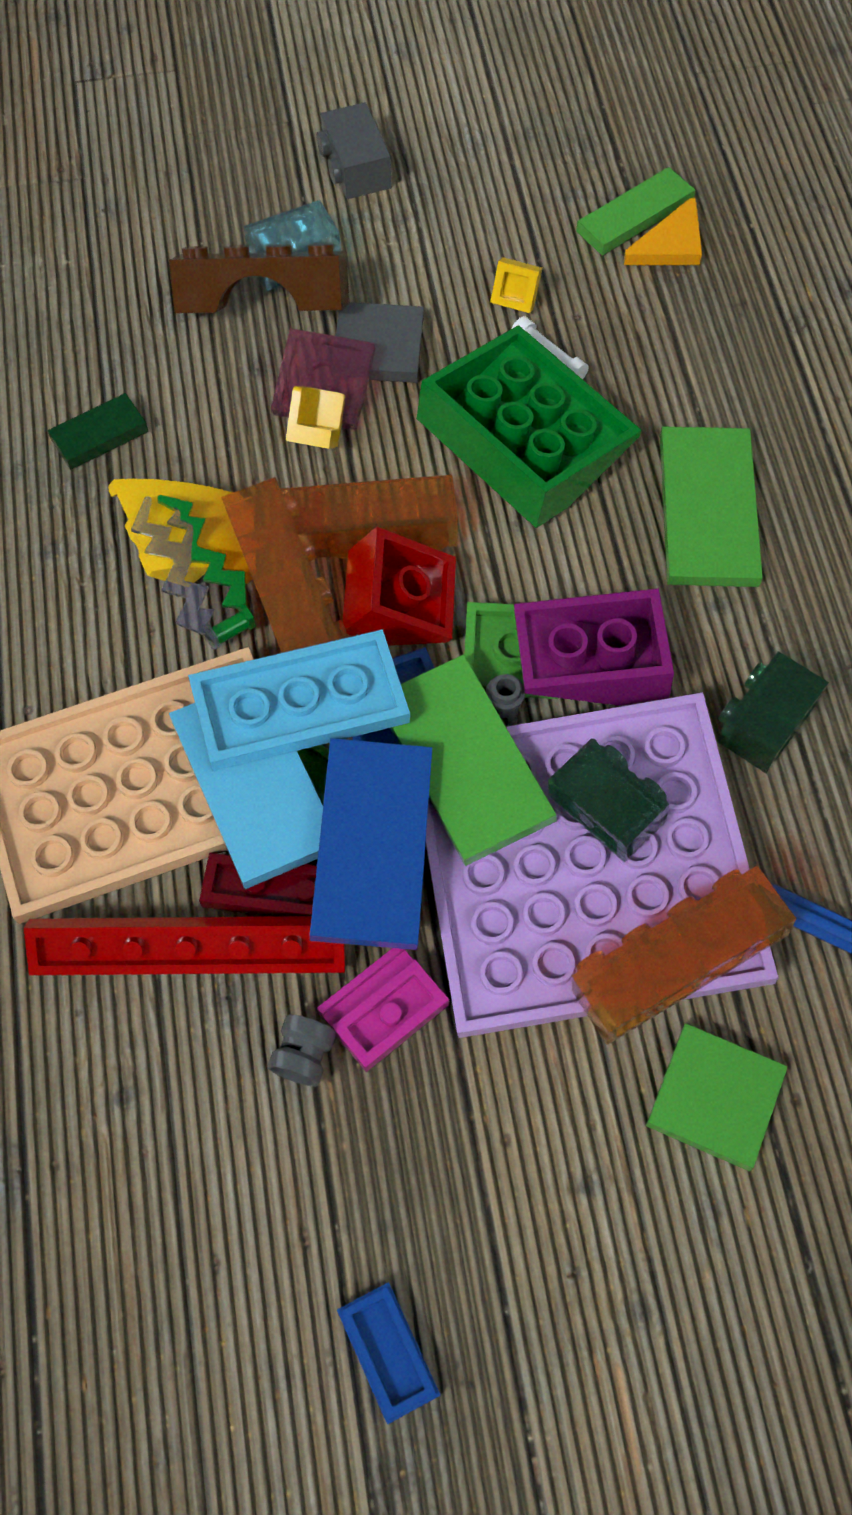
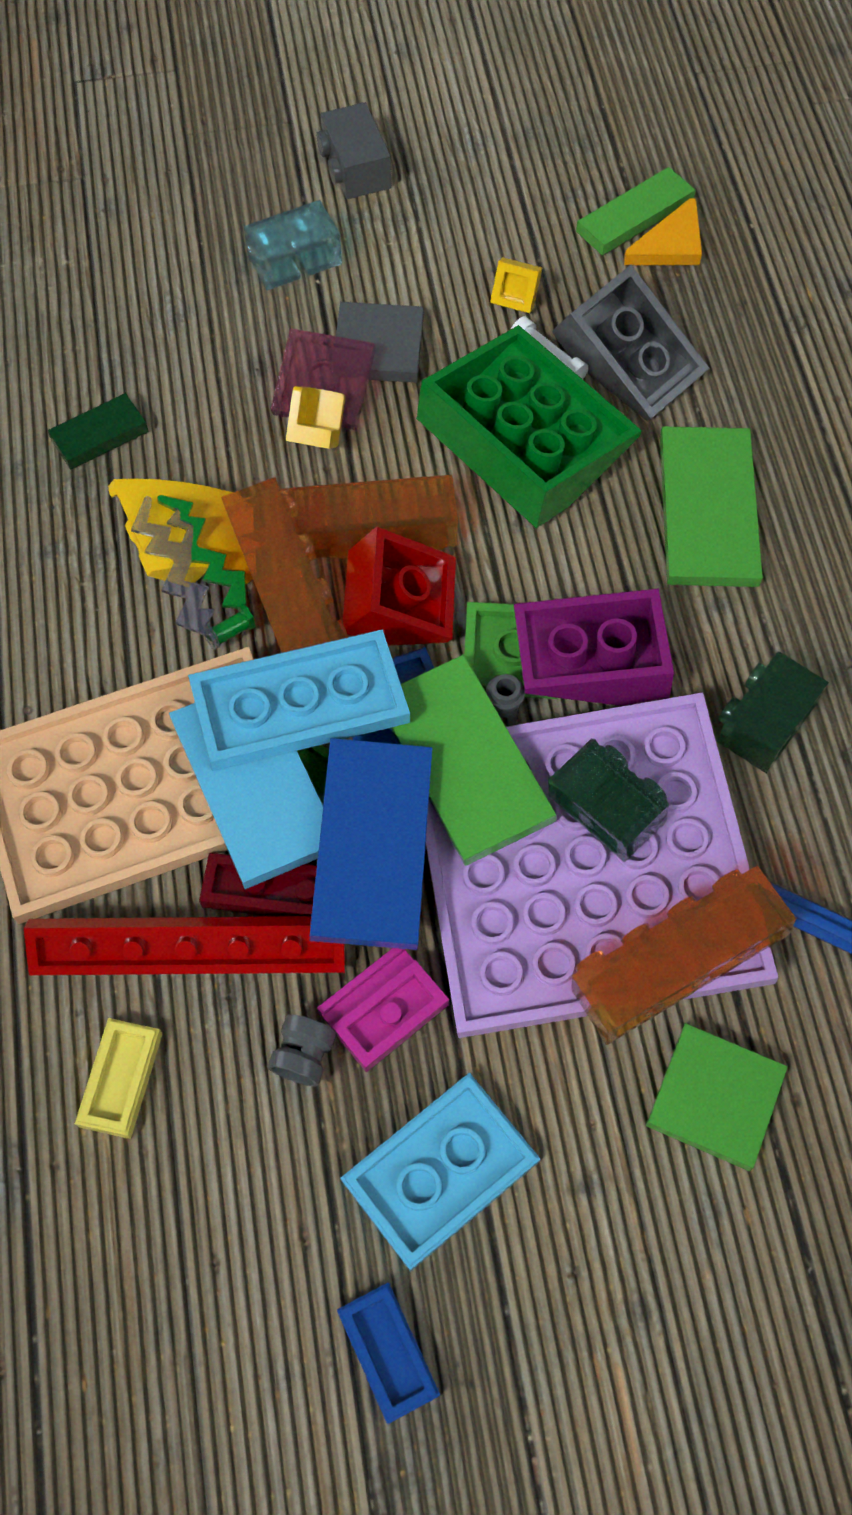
(119, 1078): none -> light yellow tile
(312, 277): reddish brown arch -> none
(440, 1171): none -> medium azure tile
(631, 345): none -> flat silver slope

